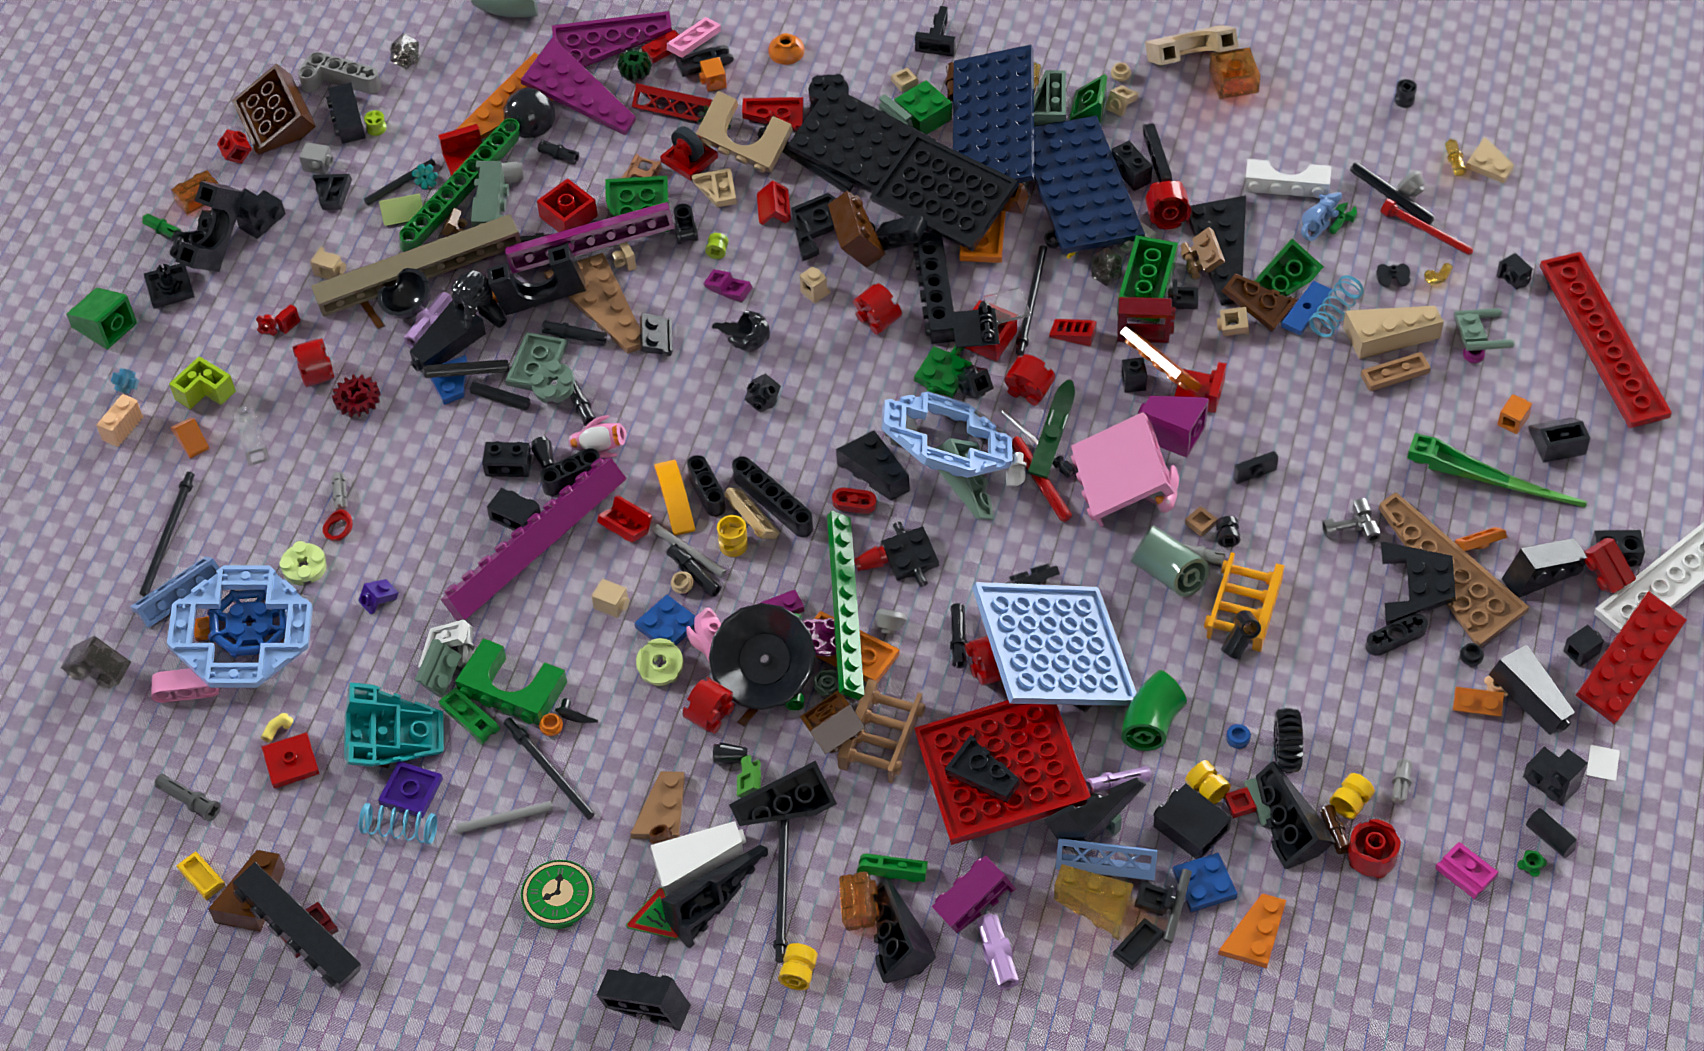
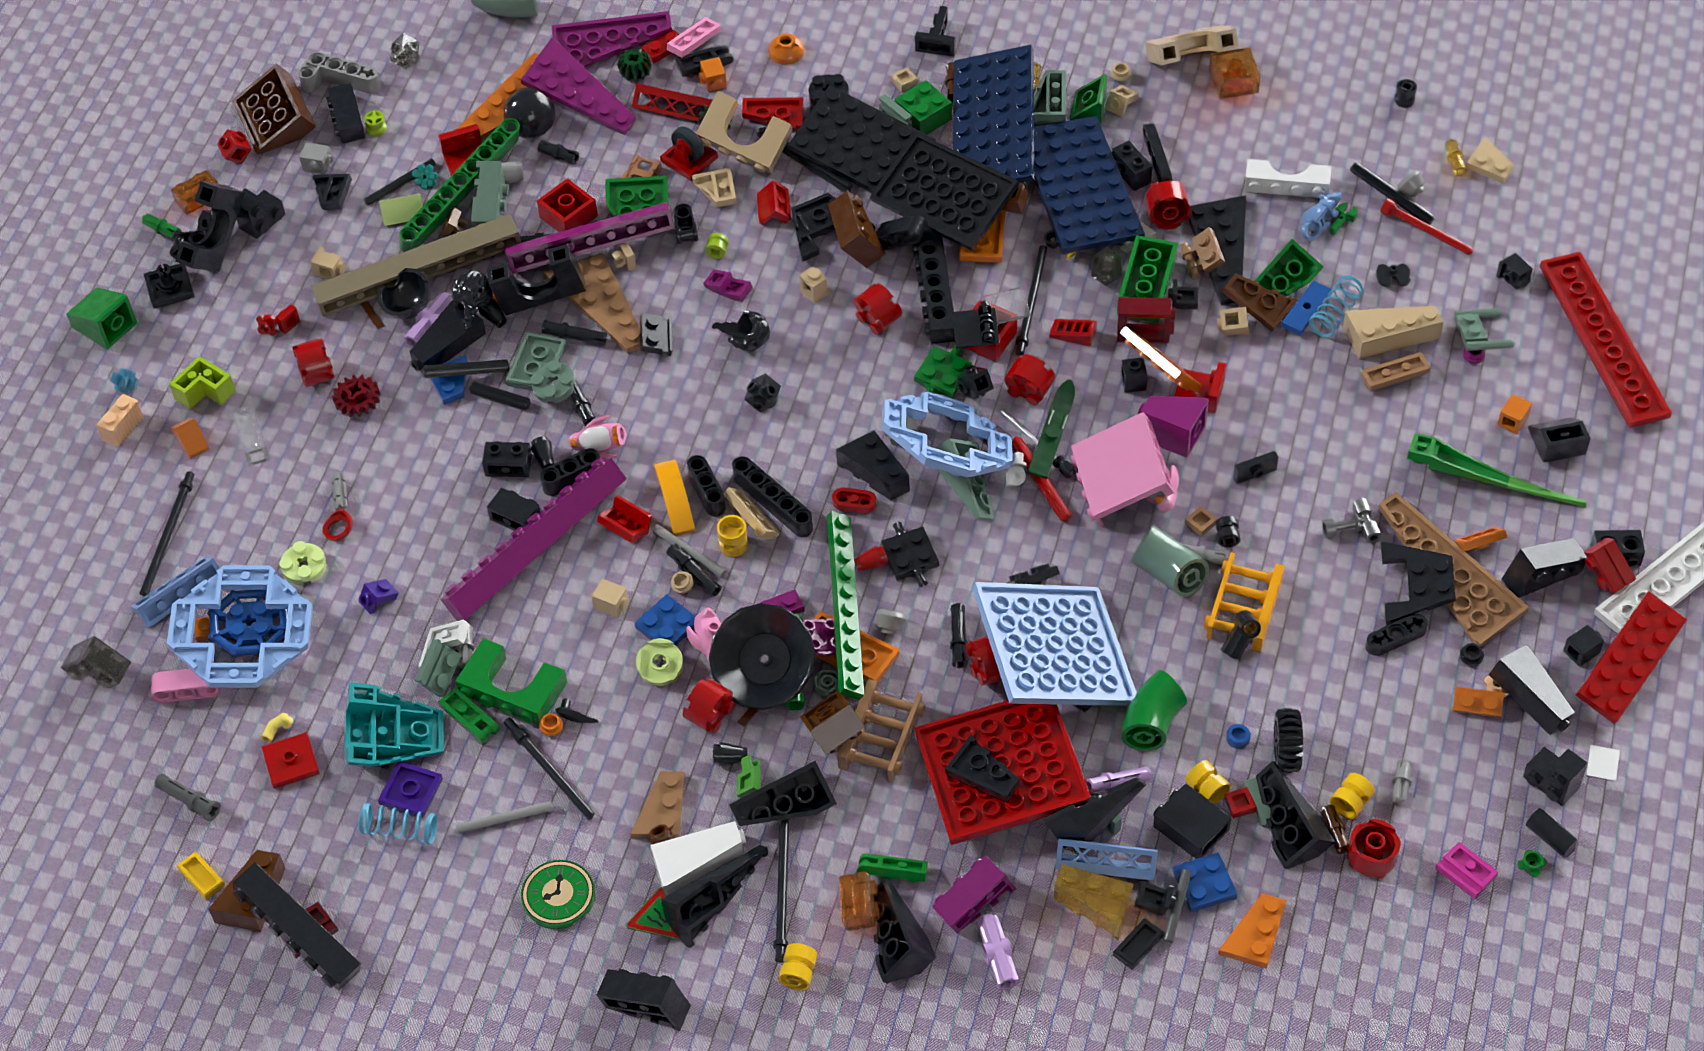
(1438, 277): clear yellow arm -> none

